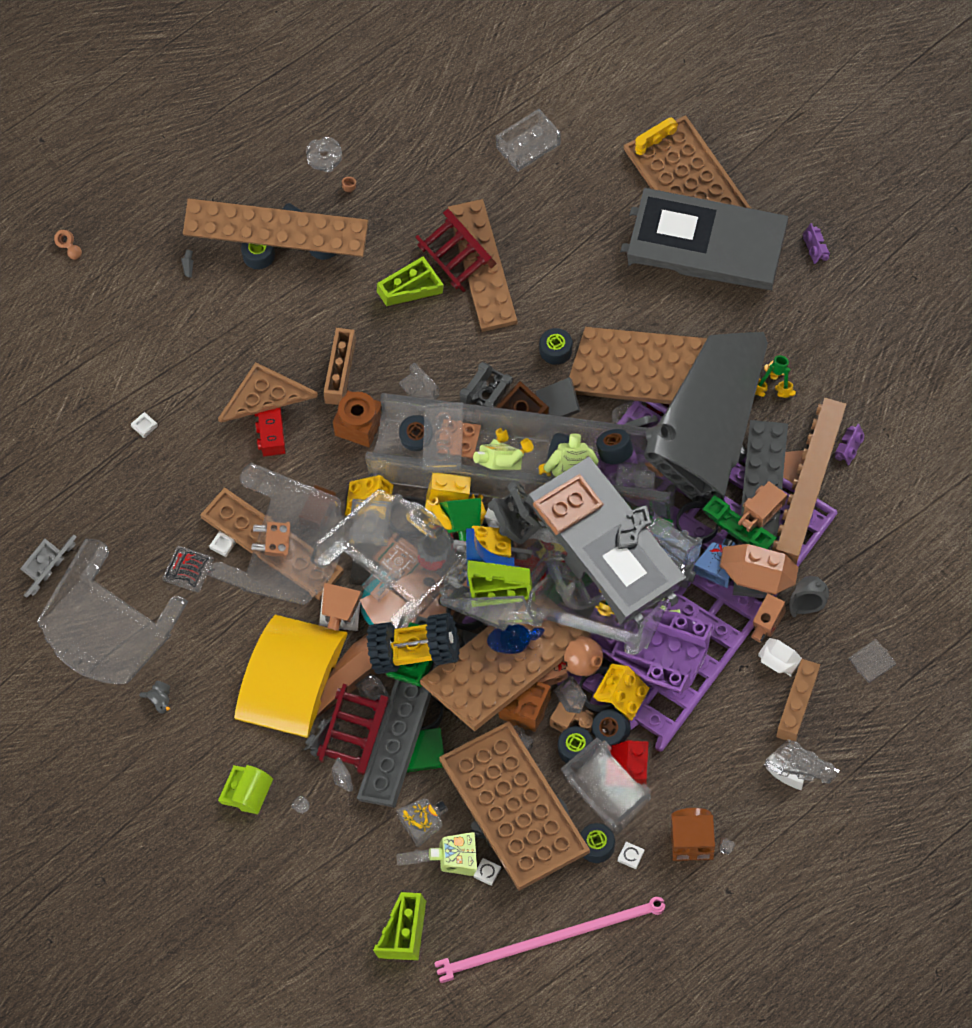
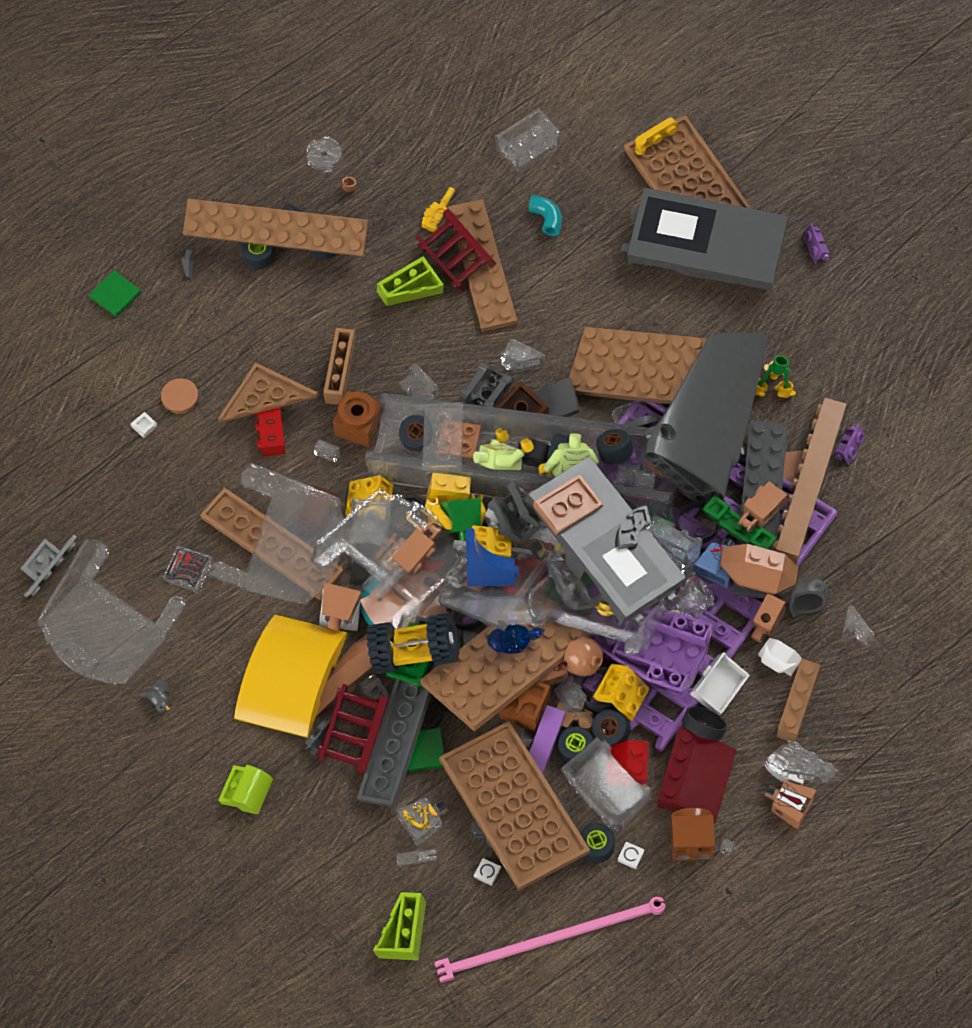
(74, 251): nougat plate -> none
(115, 293): none -> green tile
(179, 396): none -> nougat tile
(222, 544): white tile -> none
(278, 539): nougat piece -> none
(300, 804): clear hinge -> none
(327, 450): none -> clear piece
(341, 775): clear slope -> none
(417, 549): none -> nougat brick
(433, 215): none -> yellow piece
(456, 854): yellowish green torso -> none
(498, 580): lime wedge -> none
(521, 357): none -> clear slope
(537, 455): none -> black tyre
(546, 736): none -> medium lavender tile
(550, 212): none -> teal cylinder
(557, 353): black wheel -> none
(694, 597): none -> clear piece
(696, 774): none -> dark red slope
(707, 716): none -> black tyre
(719, 684): none -> white container
(791, 802): none -> nougat torso
(855, 623): none -> clear slope
(872, 661): clear piece -> none

